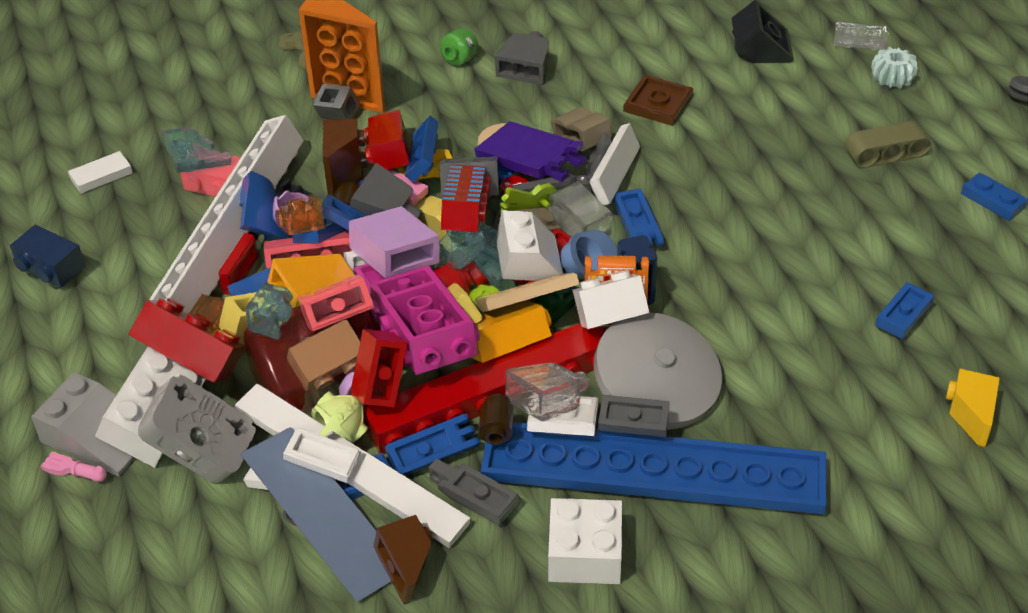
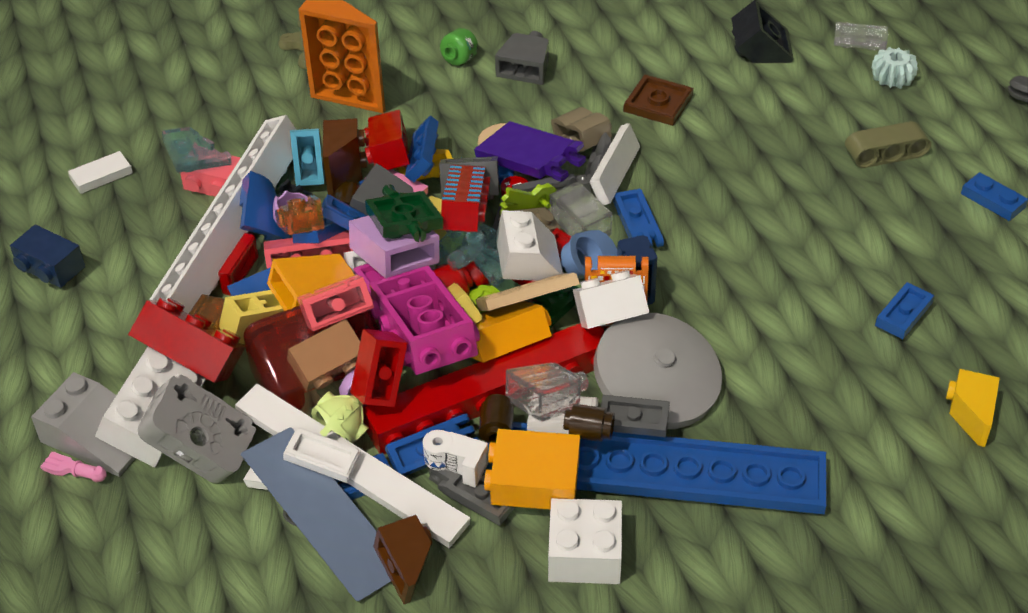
(269, 310): clear light blue brick -> none
(307, 157): none -> medium azure slope
(336, 102): dark grey brick -> none
(403, 214): none -> dark green plate
(456, 454): none -> white leg
(532, 468): none -> light orange brick
(589, 422): none -> dark brown brick

